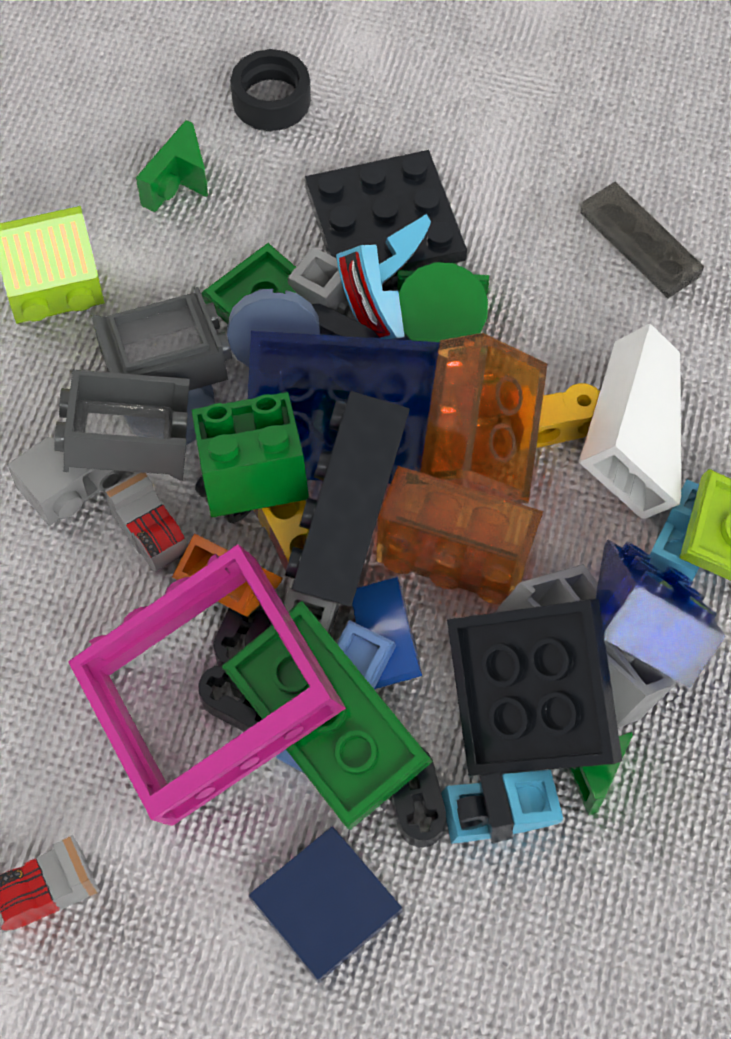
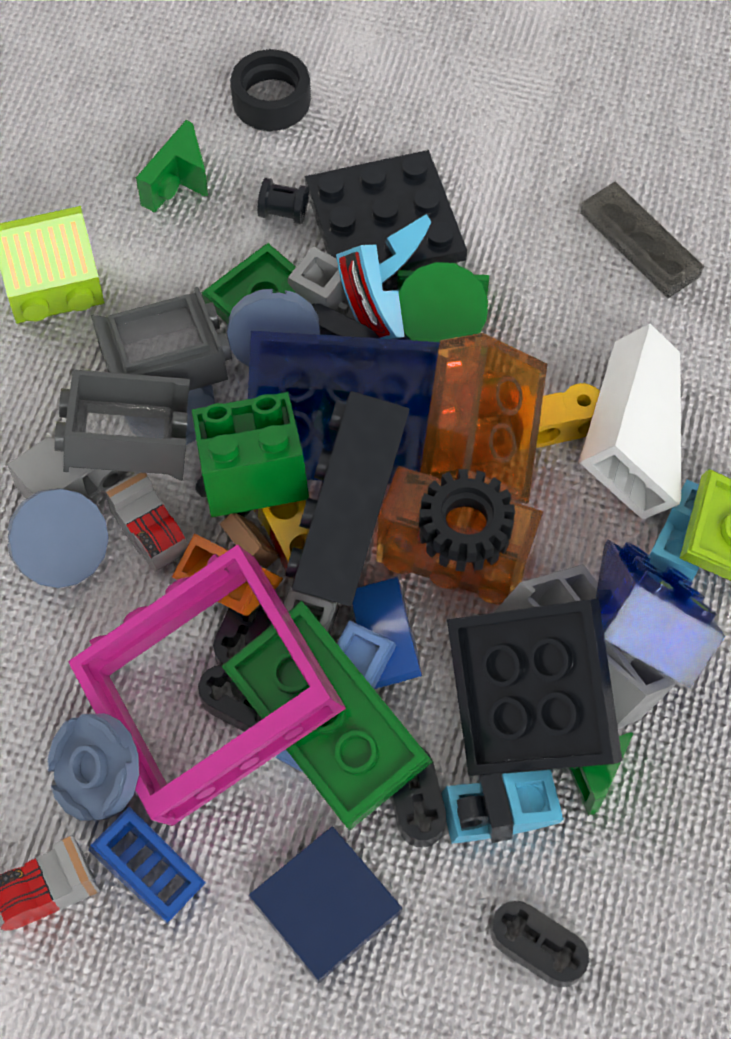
(57, 538): none -> sand blue tile
(93, 766): none -> sand blue tile
(132, 822): none -> blue slope
(249, 538): none -> medium nougat tile
(283, 201): none -> black bush
(472, 494): none -> black tyre
(546, 932): none -> black beam

